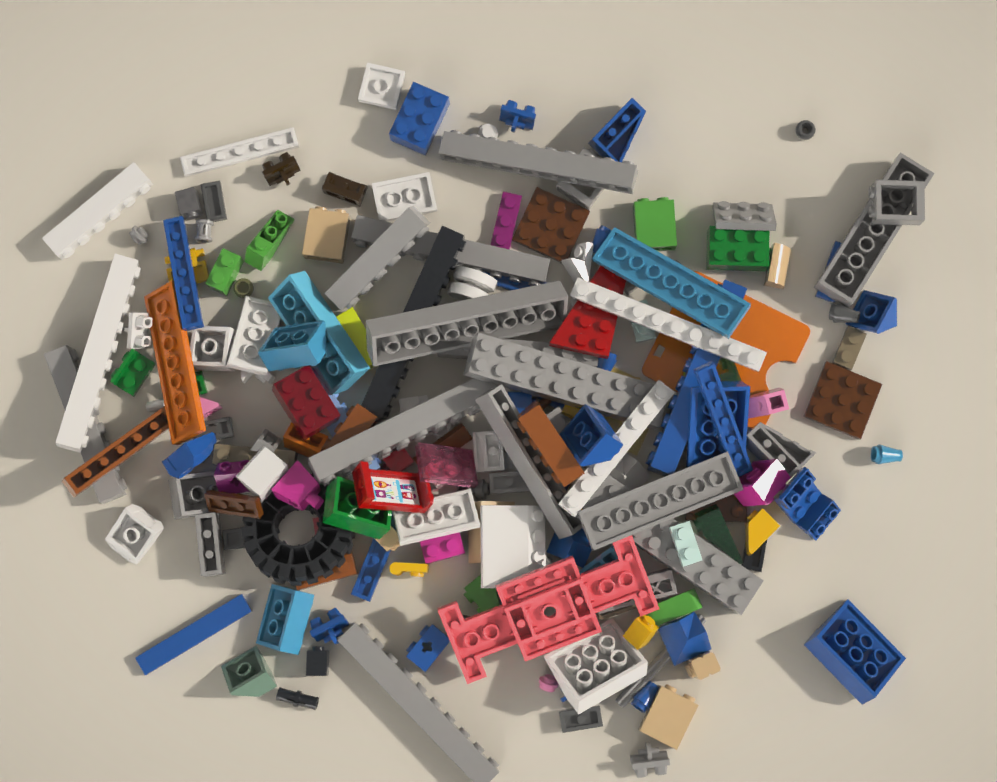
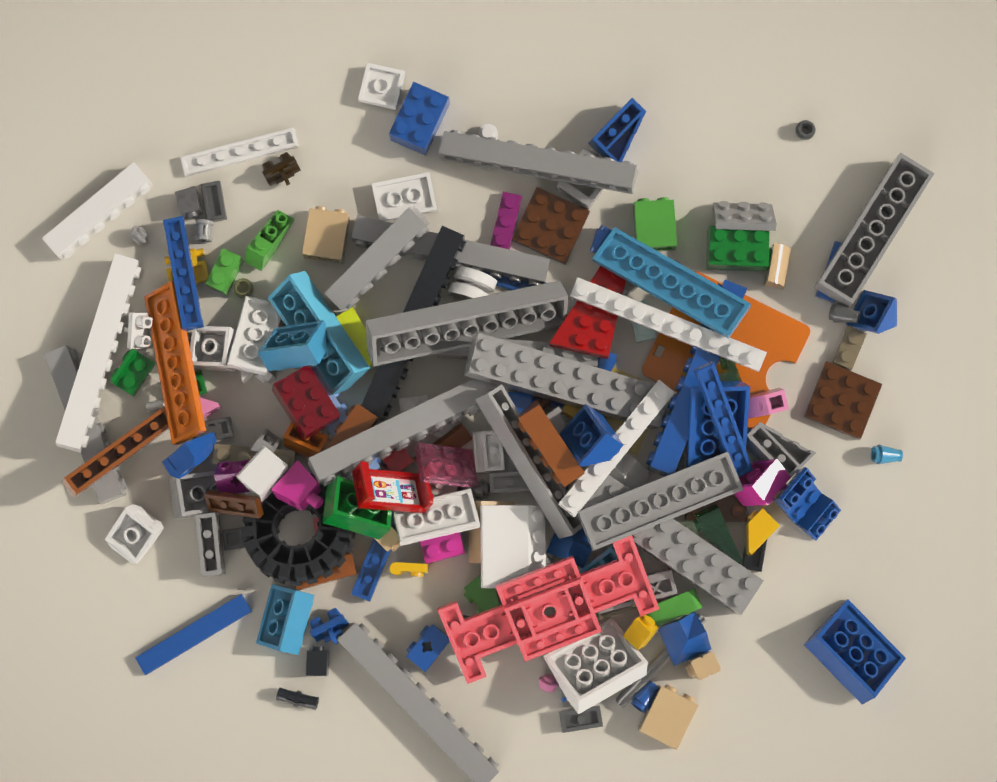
(248, 674): sand green slope -> none
(344, 189): dark brown hinge -> none
(516, 117): blue hips -> none
(581, 265): white slope -> none
(649, 758): light grey hips -> none
(685, 543): light aqua plate -> none
(917, 202): light grey window -> none

